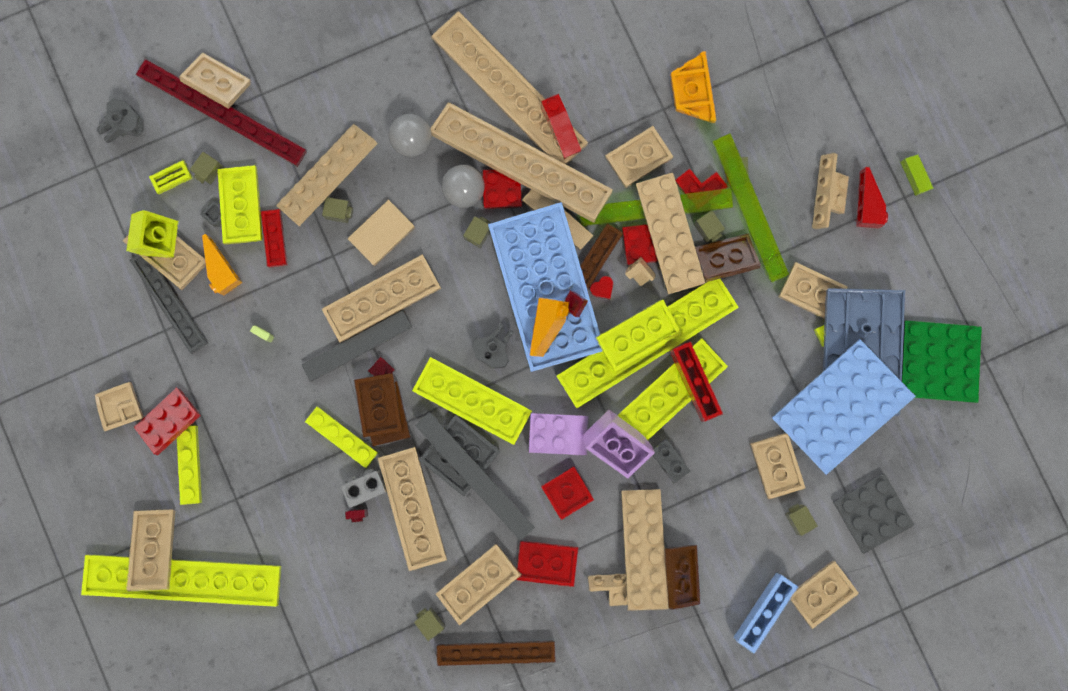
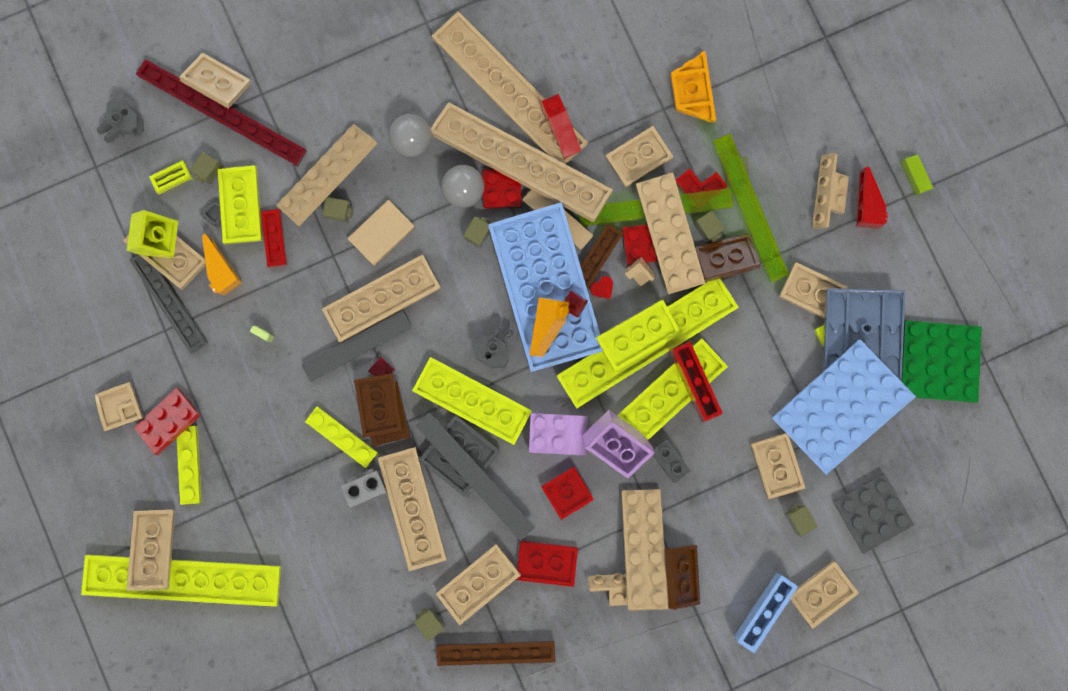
(356, 515): dark red plate -> none

